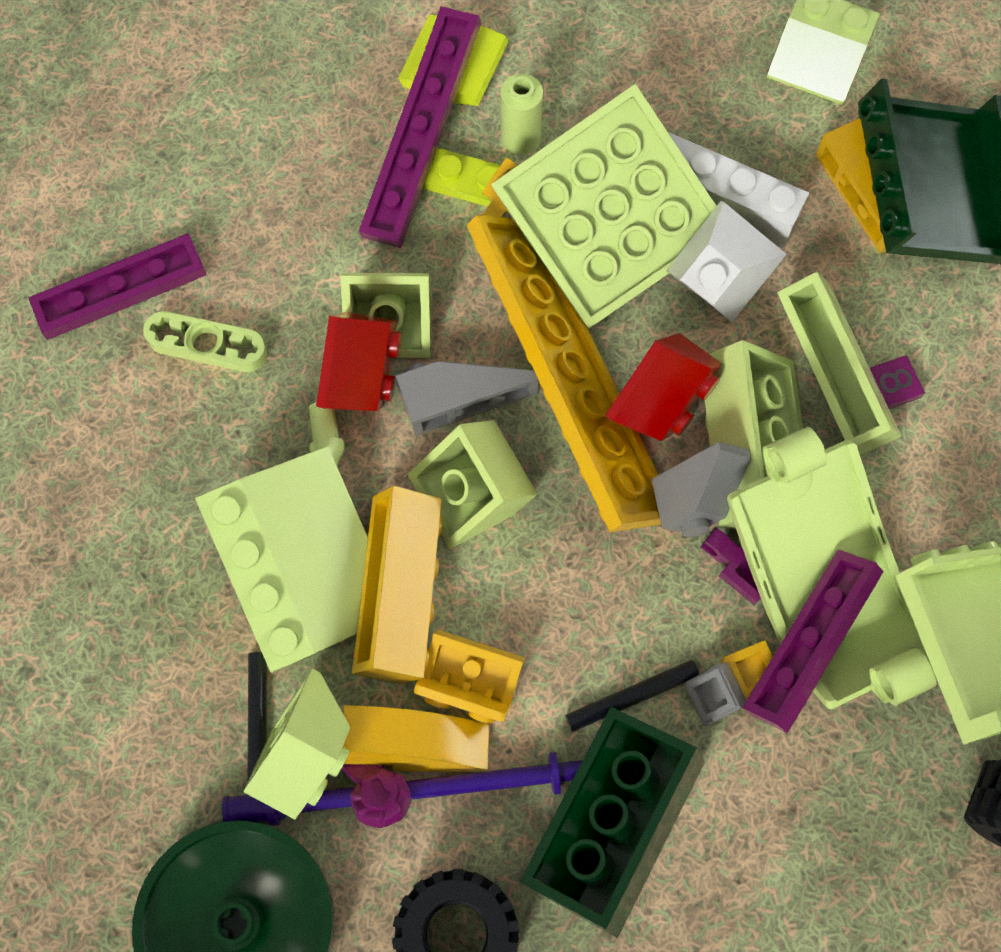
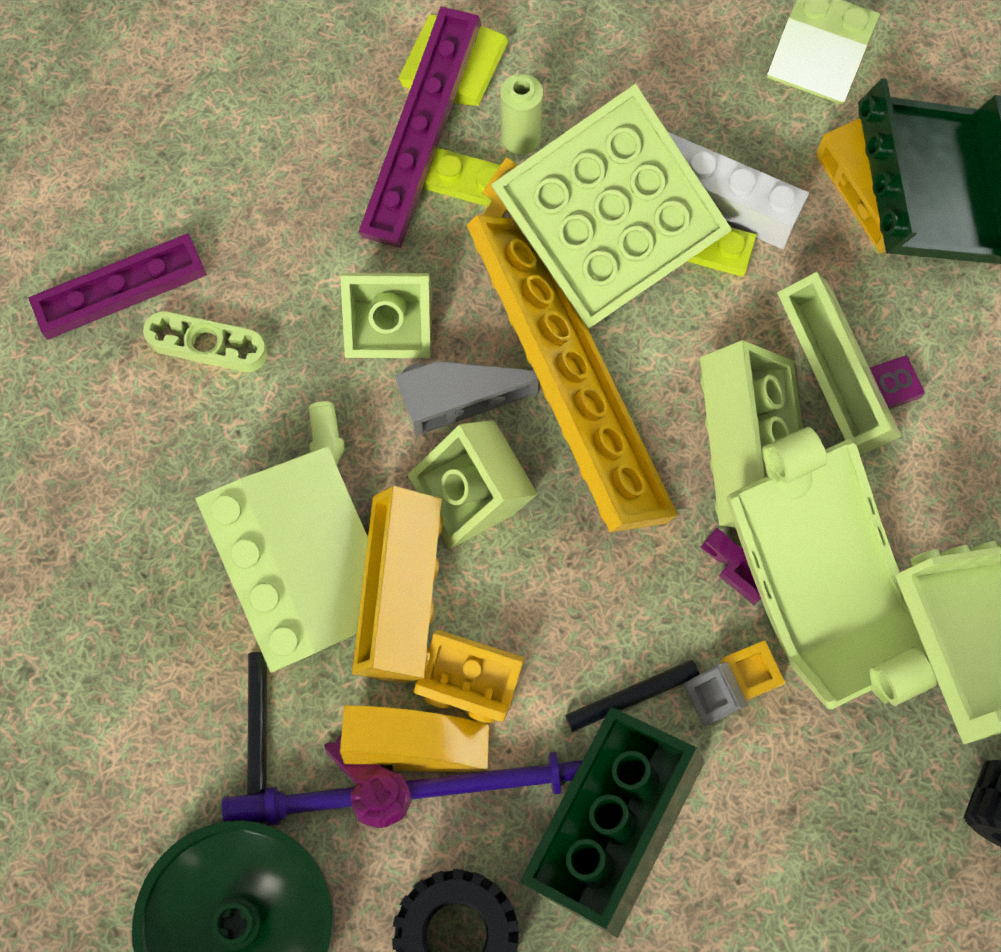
(301, 750): yellowish green slope -> none
(358, 362): red slope -> none
(666, 388): red slope -> none
(697, 489): light grey slope -> none
(726, 261): white slope -> none
(813, 640): magenta plate -> none

